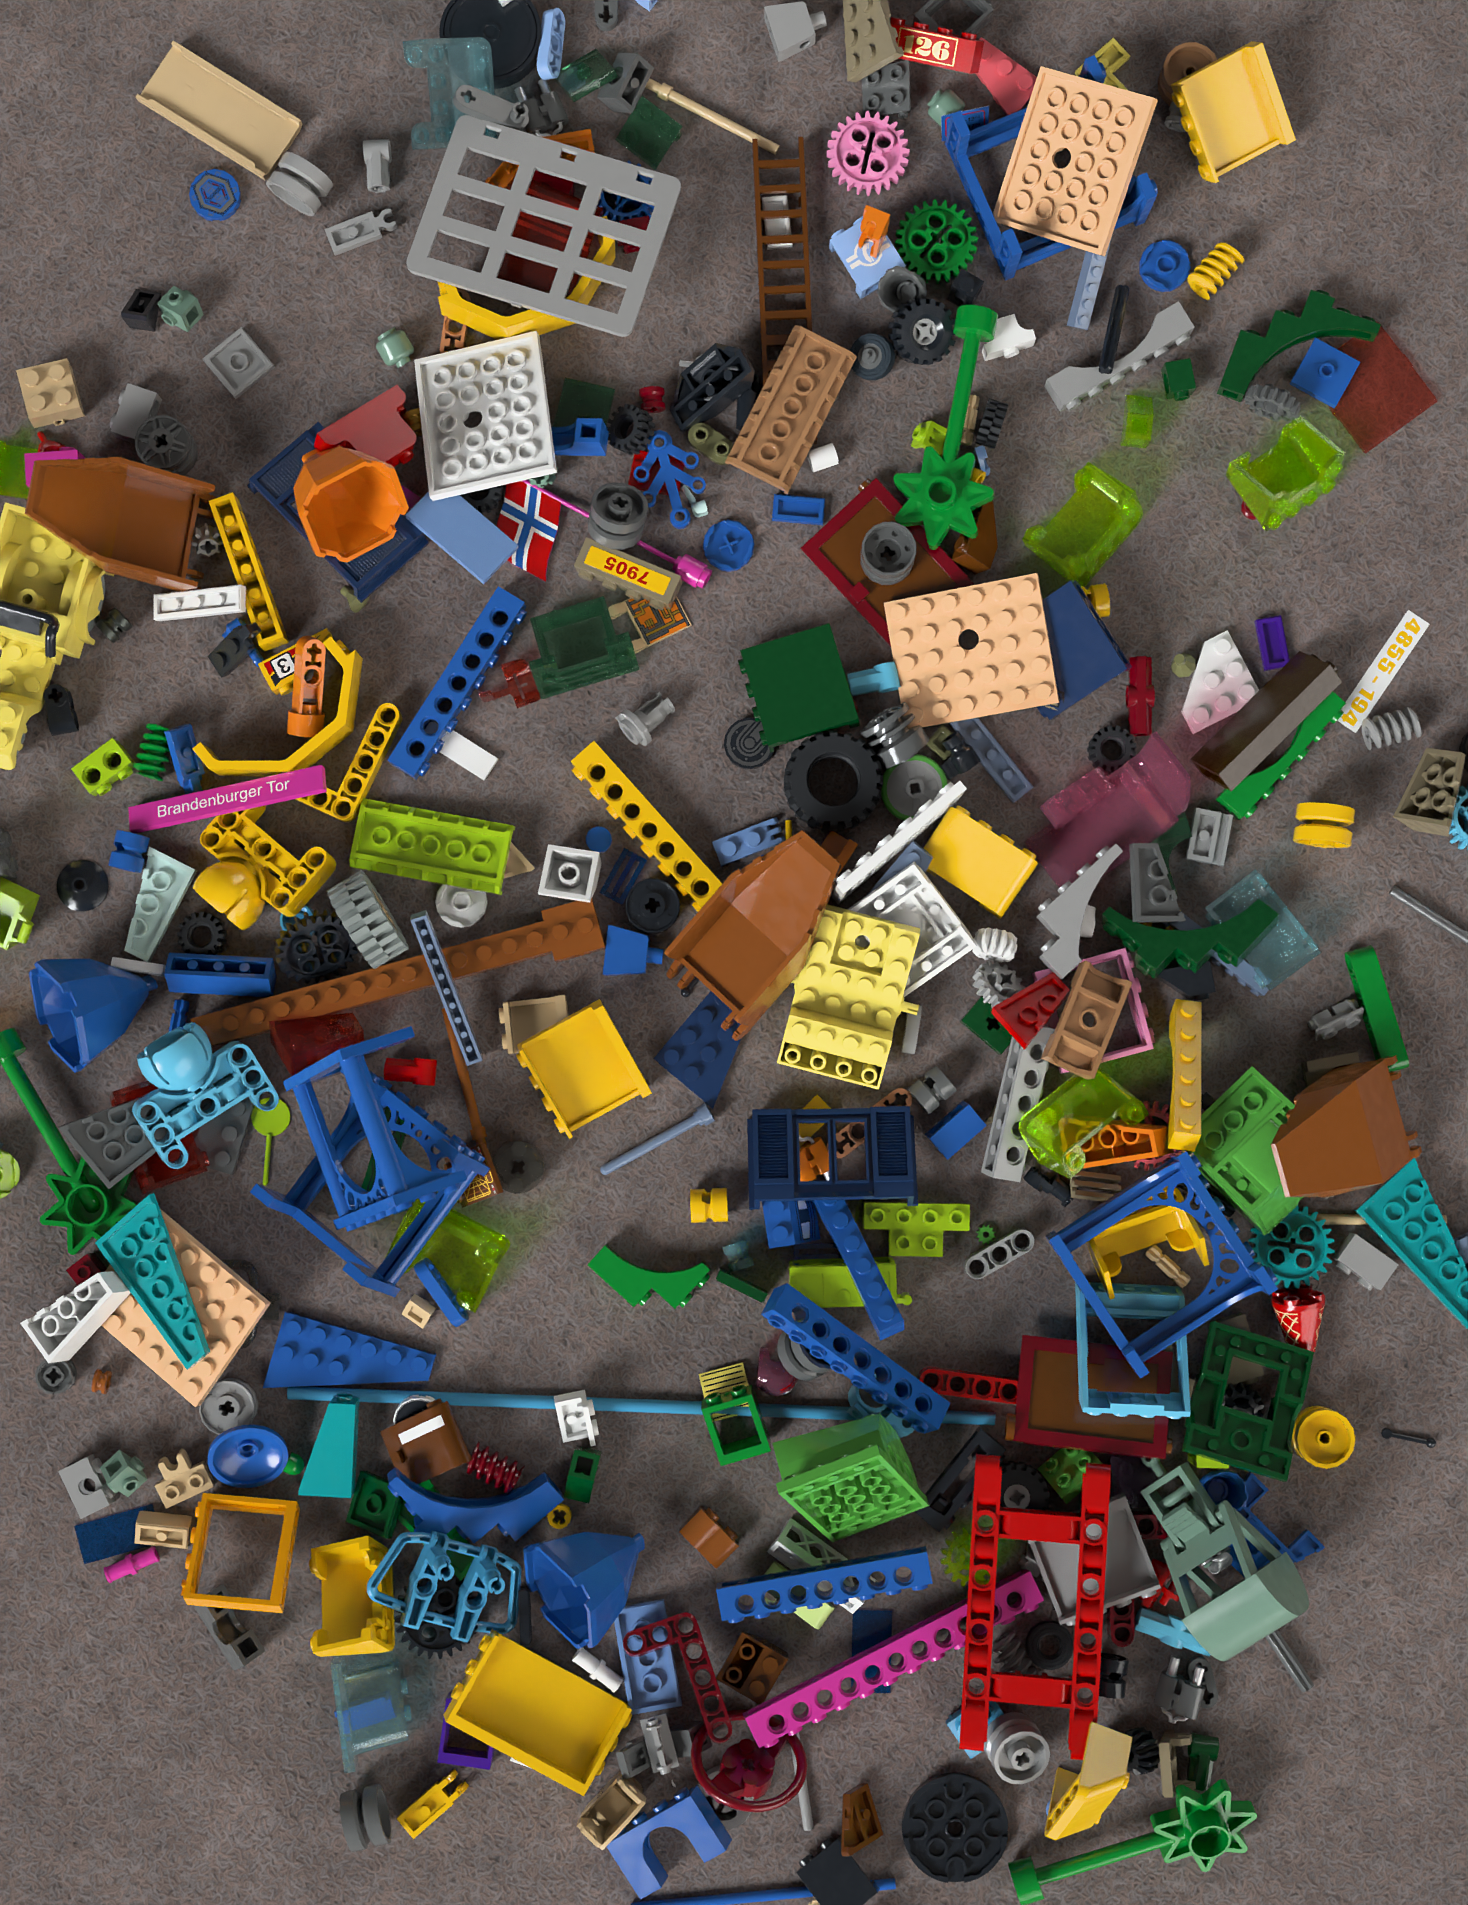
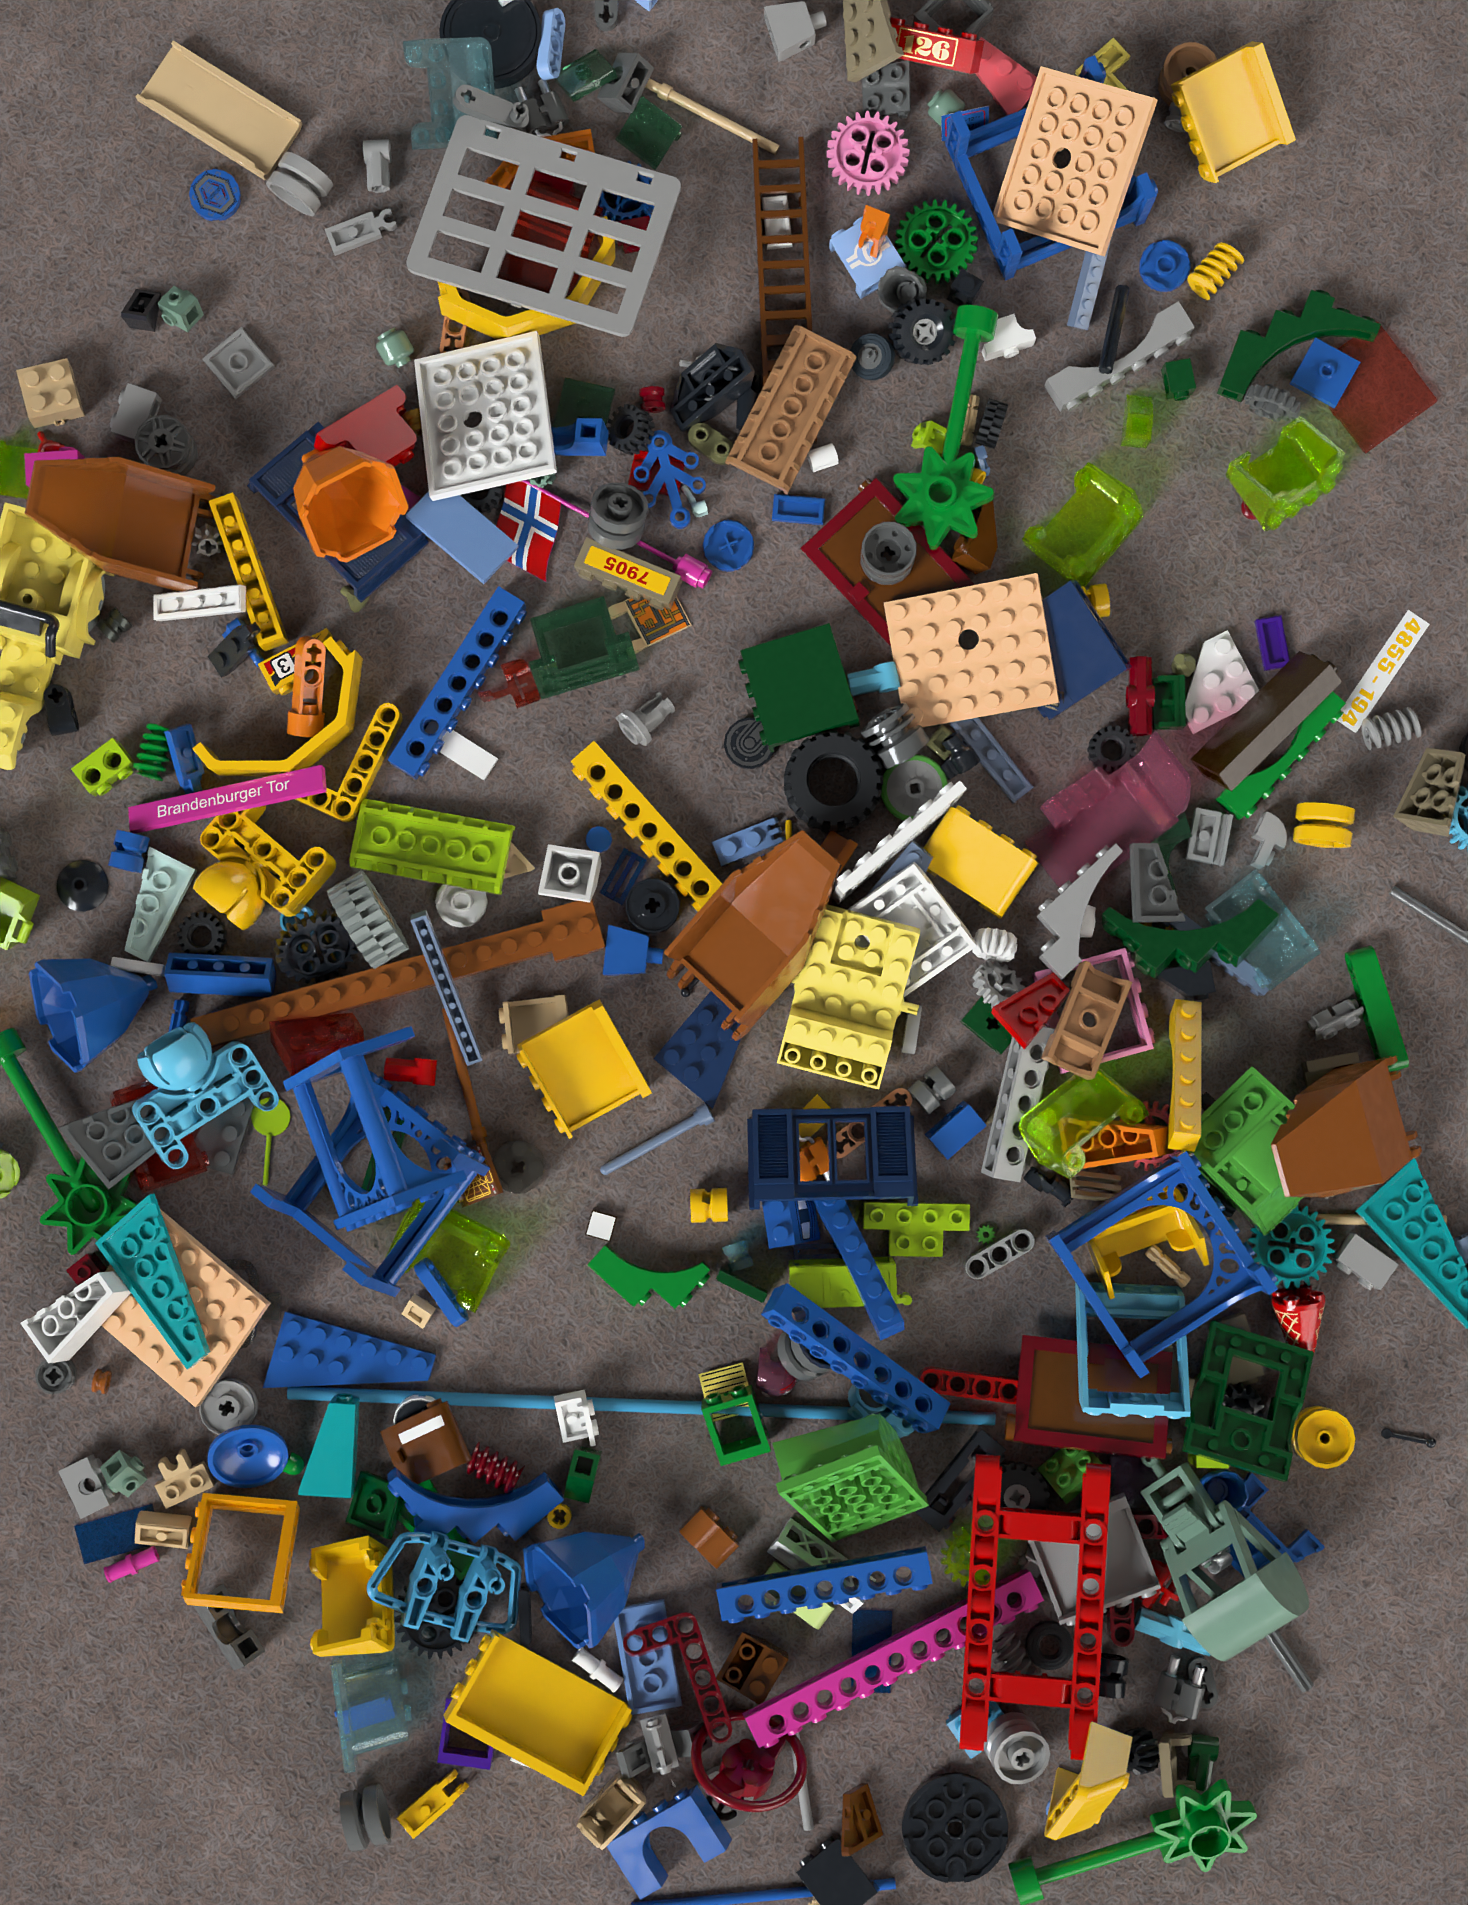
(601, 1225): none -> white tile
(1169, 703): none -> dark green hinge
(1271, 835): none -> light grey brick

